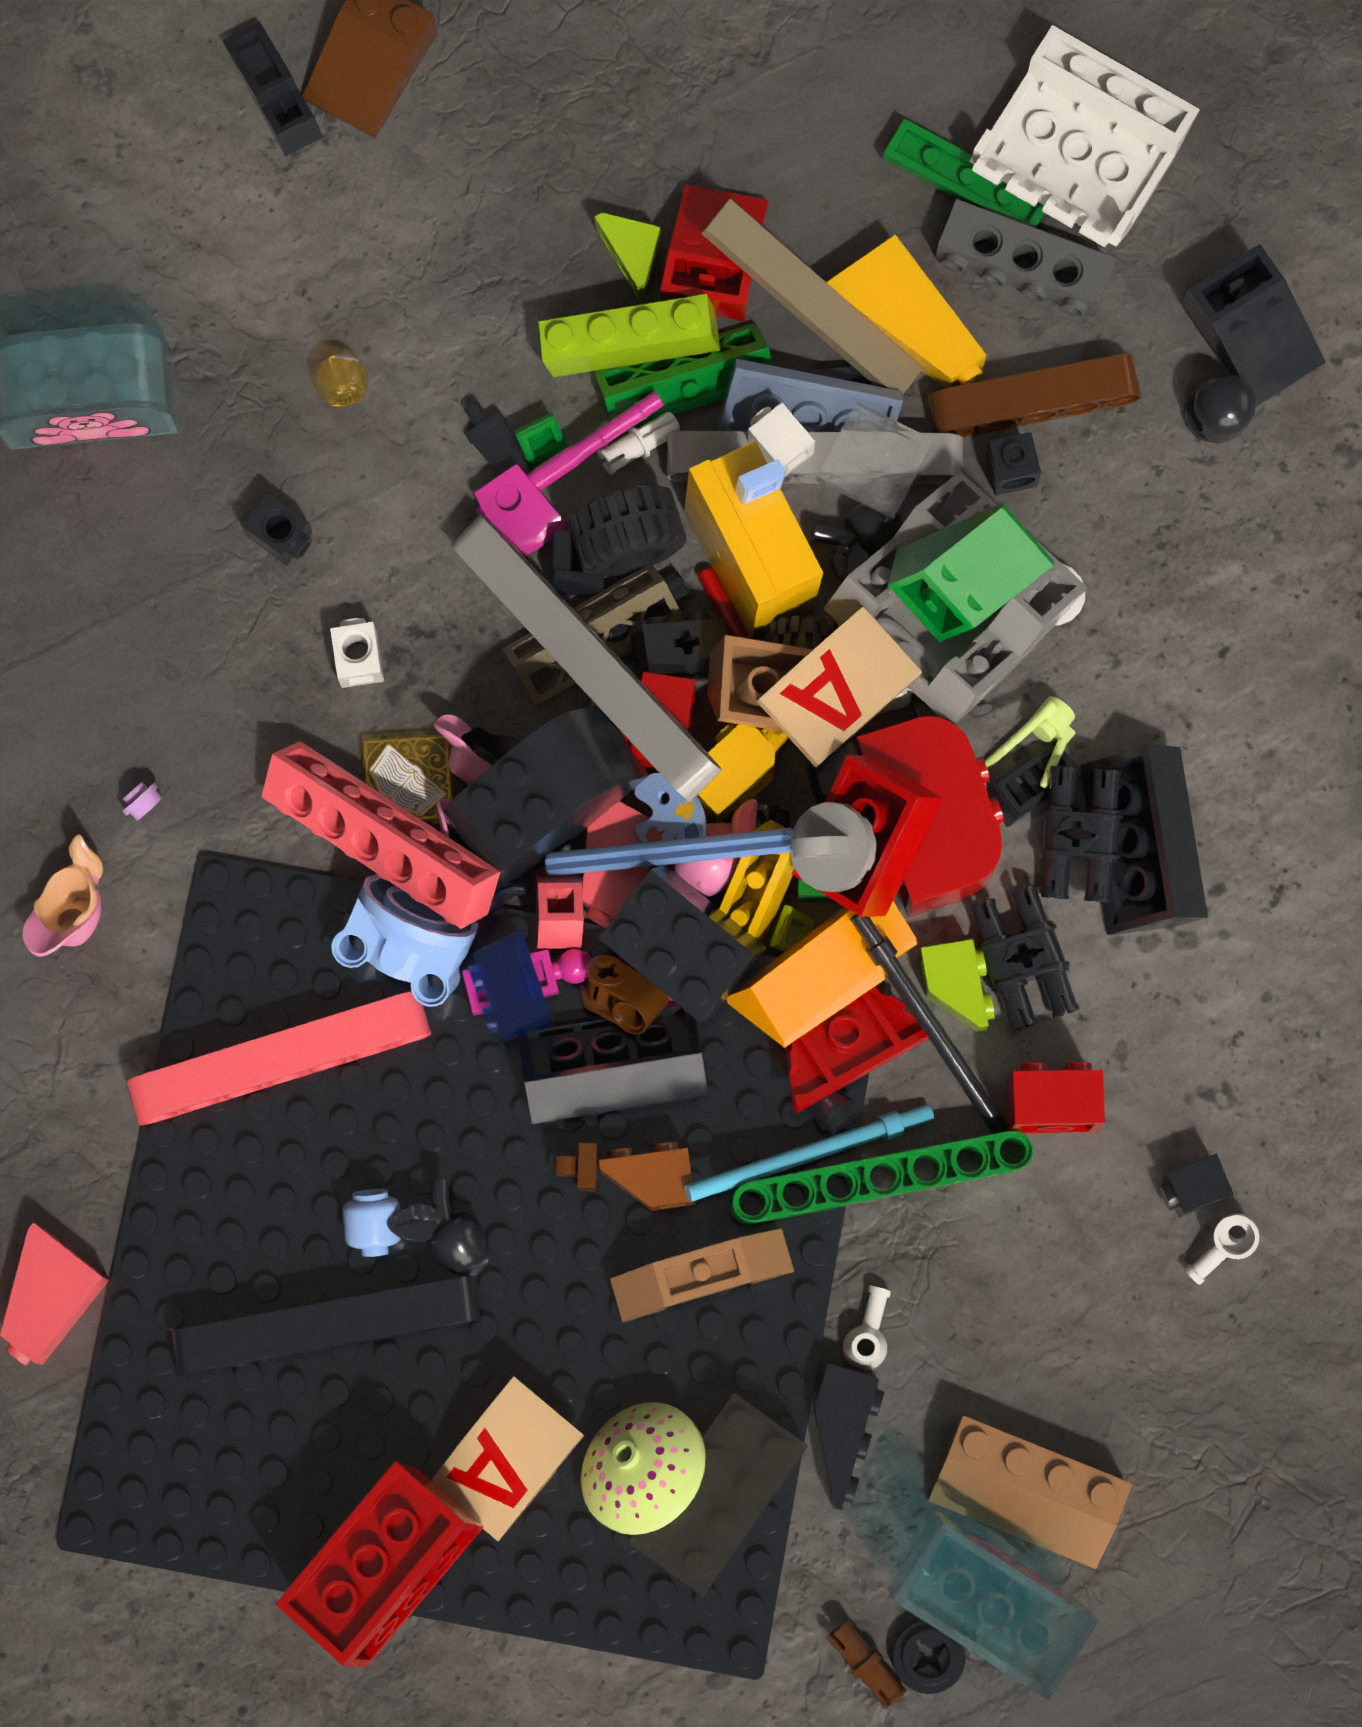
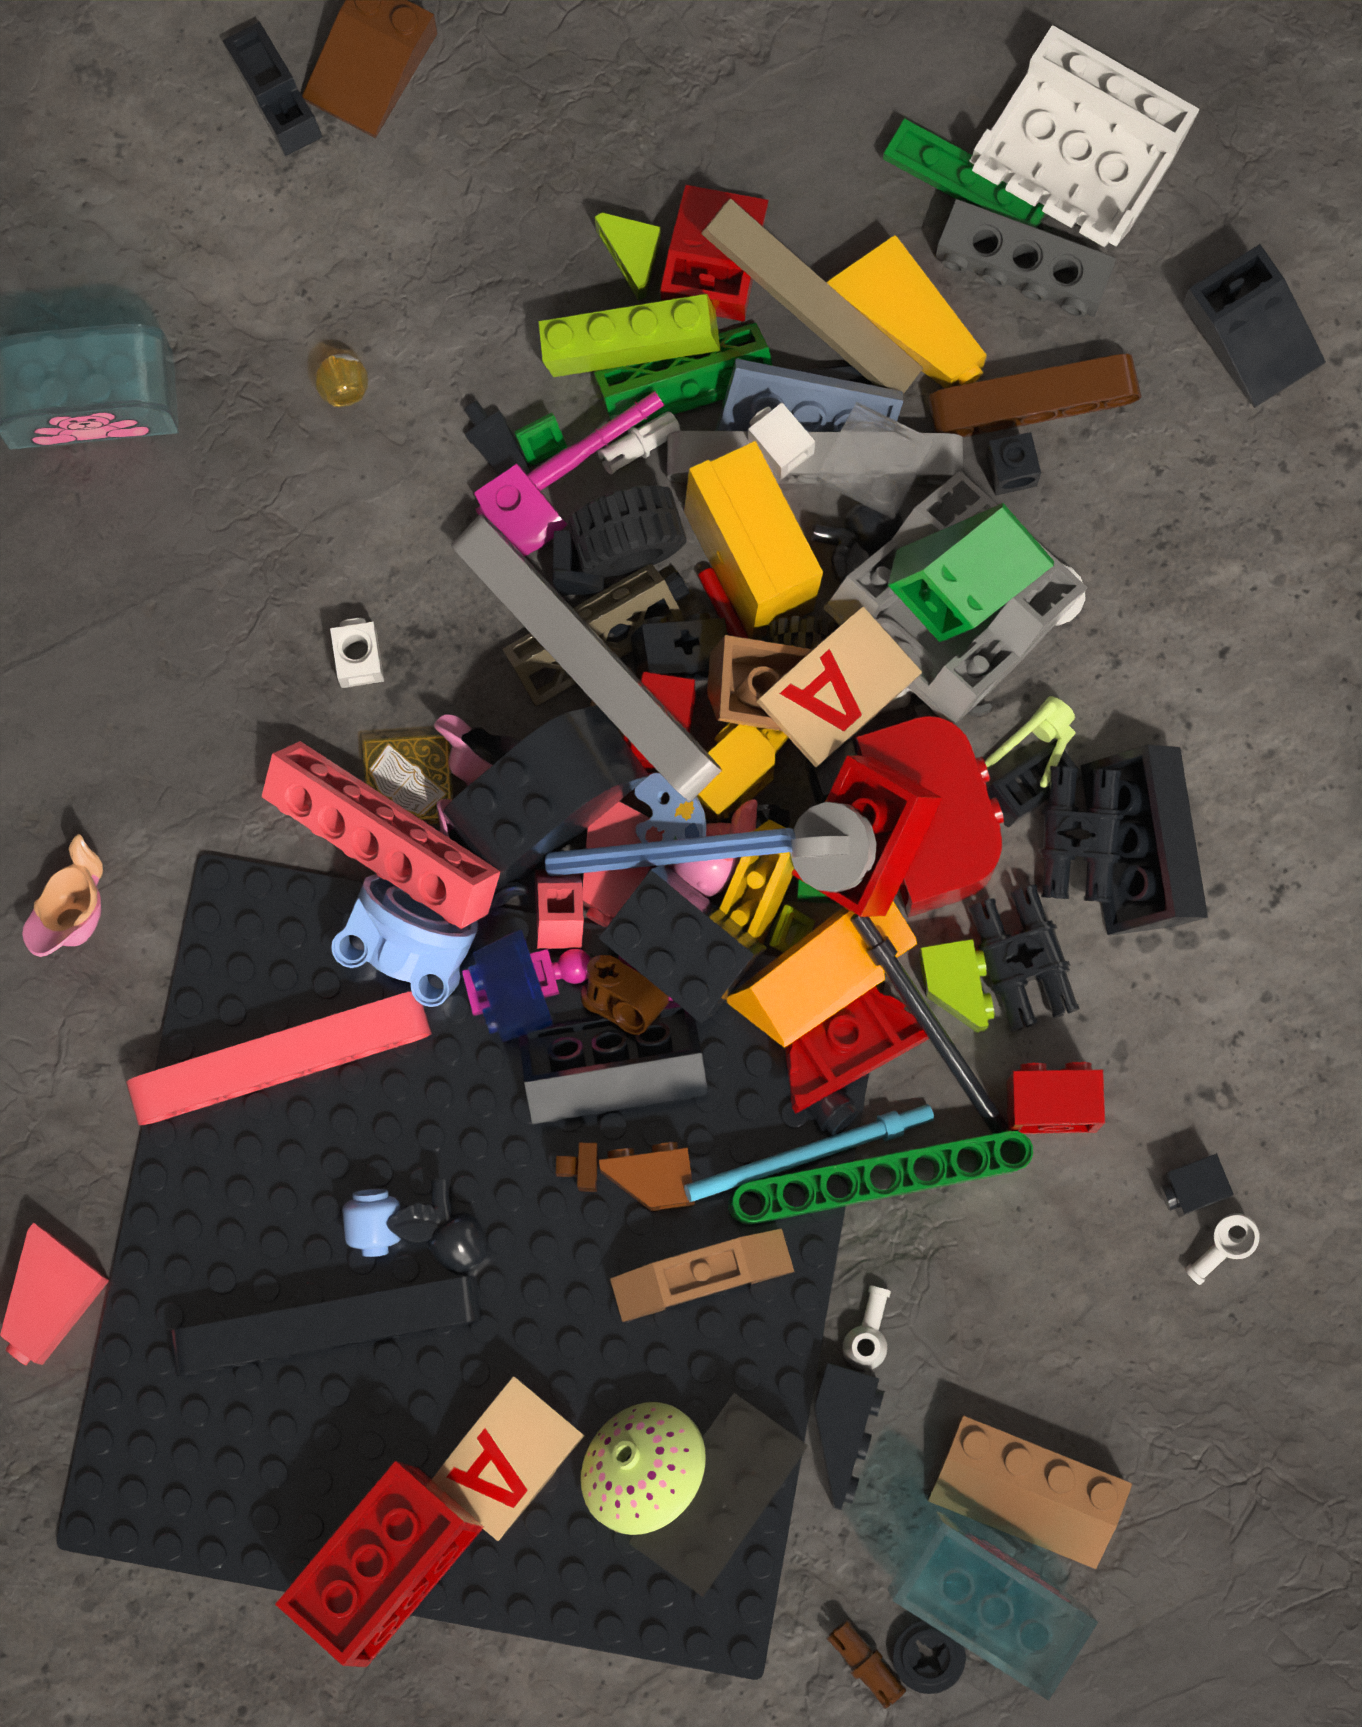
(141, 800): lavender plate -> none
(270, 513): black brick -> none
(760, 482): light blue tile -> none
(1222, 406): black helmet -> none

